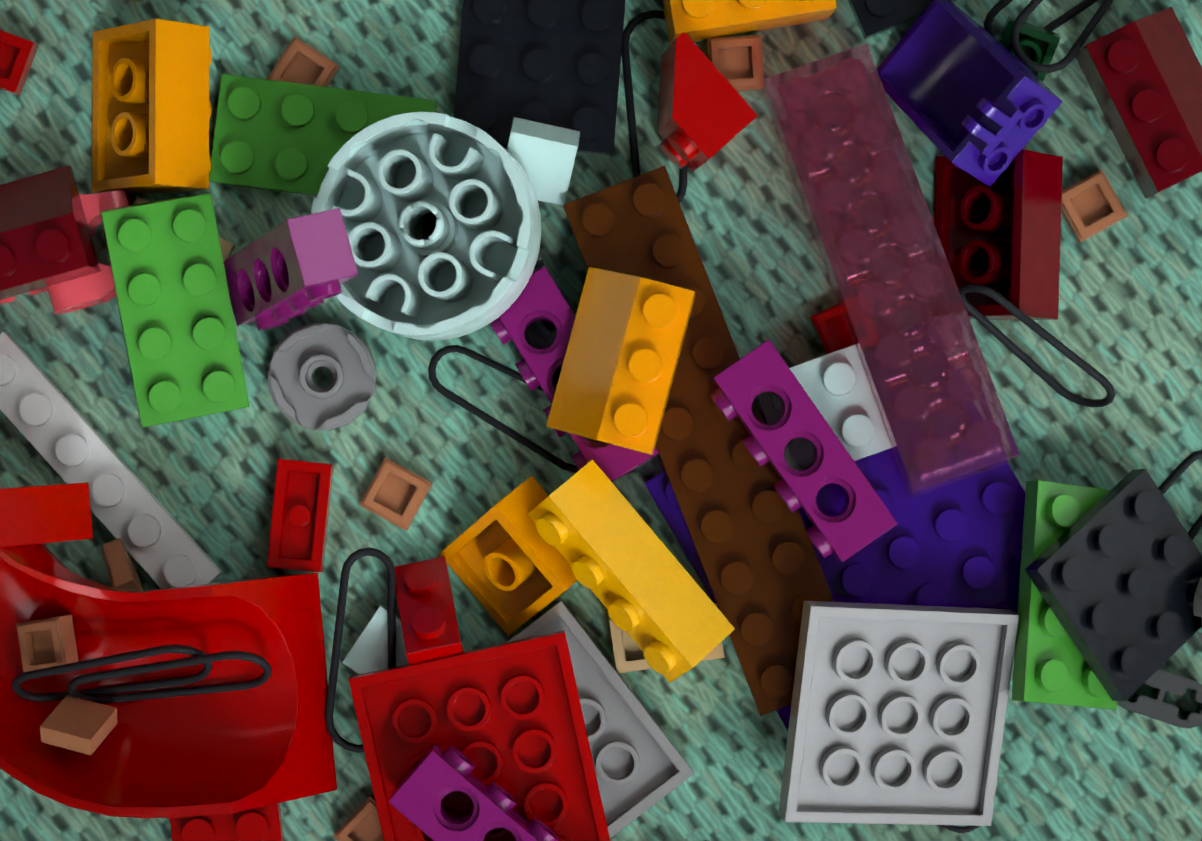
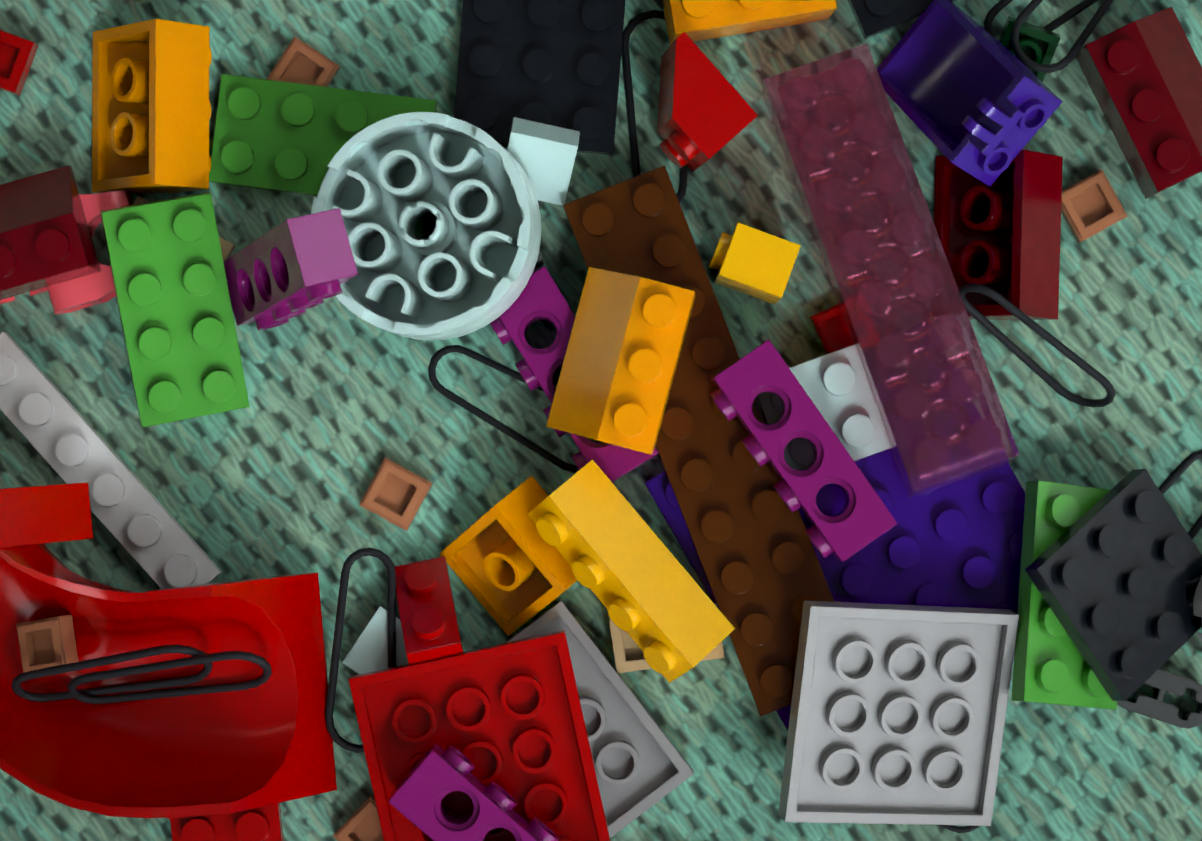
(78, 725): nougat tile -> none
(121, 567): nougat tile -> none
(293, 372): light grey plate -> none
(300, 515): red plate -> none
(738, 61): nougat tile -> none
(754, 262): none -> yellow brick

